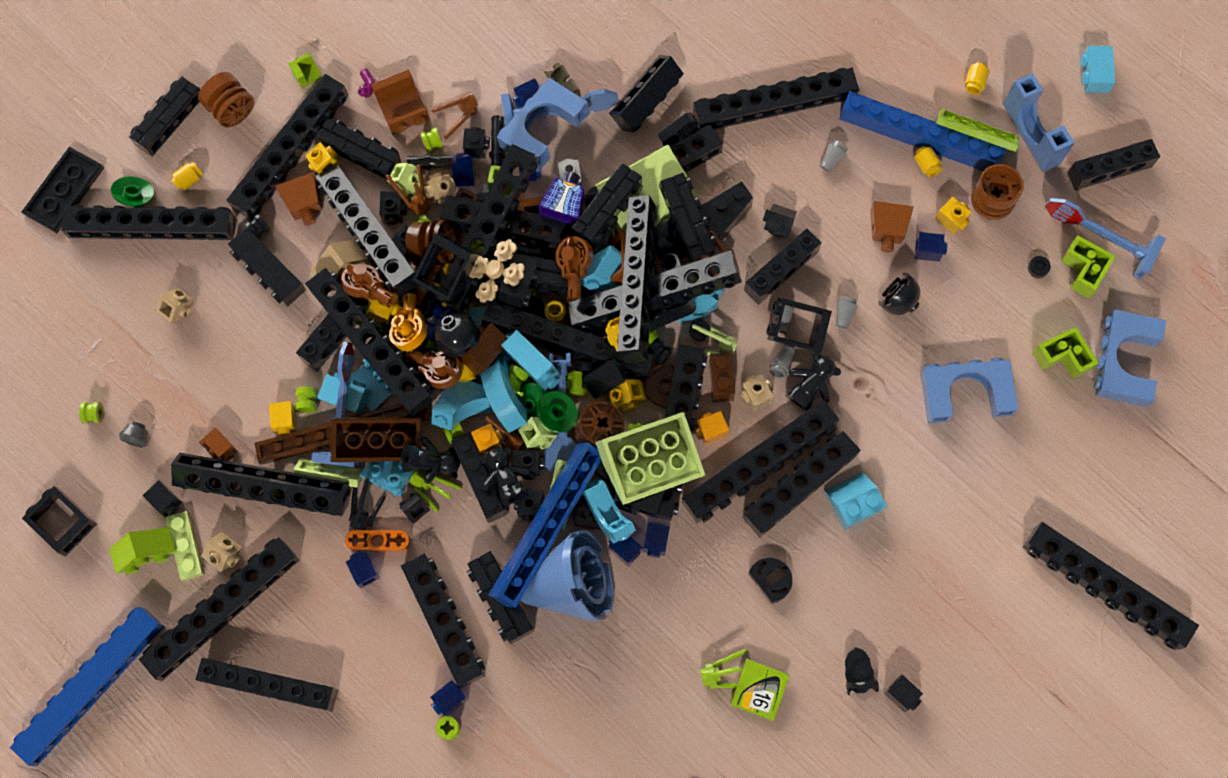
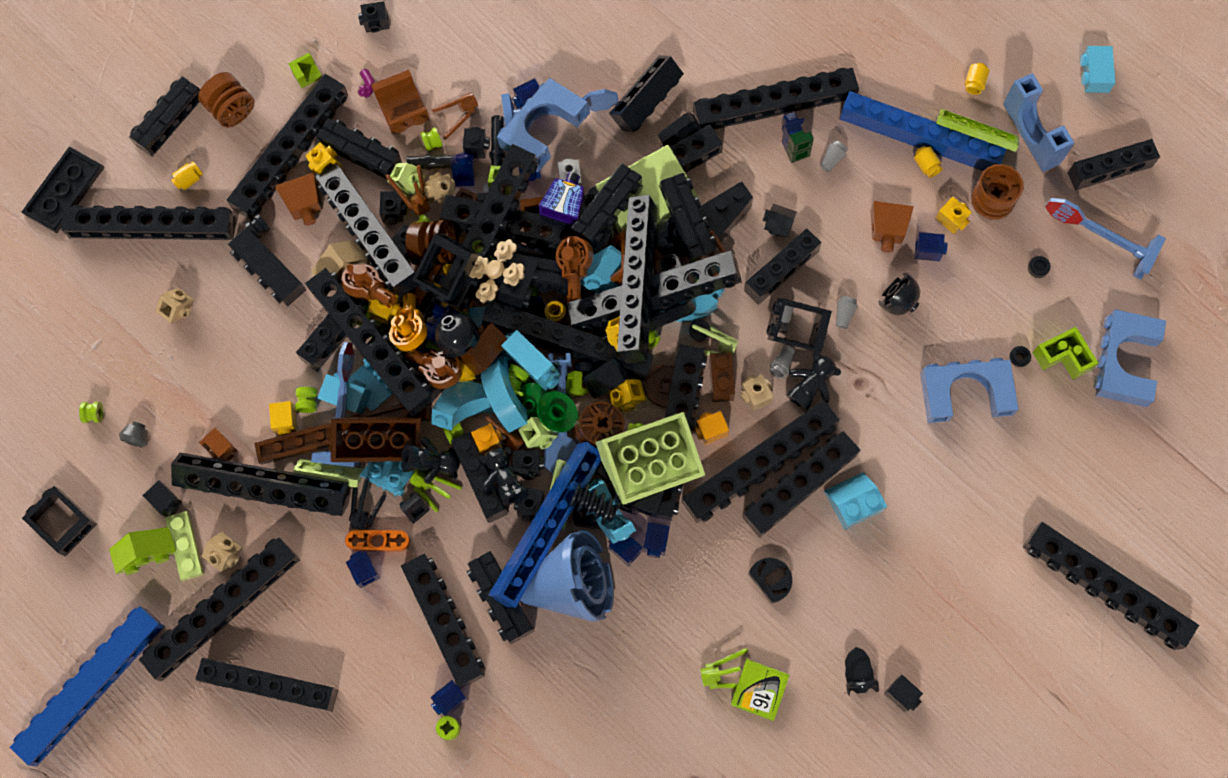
(132, 191): green dish -> none
(374, 17): none -> black brick
(560, 75): dark tan hinge -> none
(594, 504): none -> black piece
(660, 351): black wheel -> none
(795, 141): none -> hips
(1022, 351): none -> black plate
(1090, 261): lime brick -> none

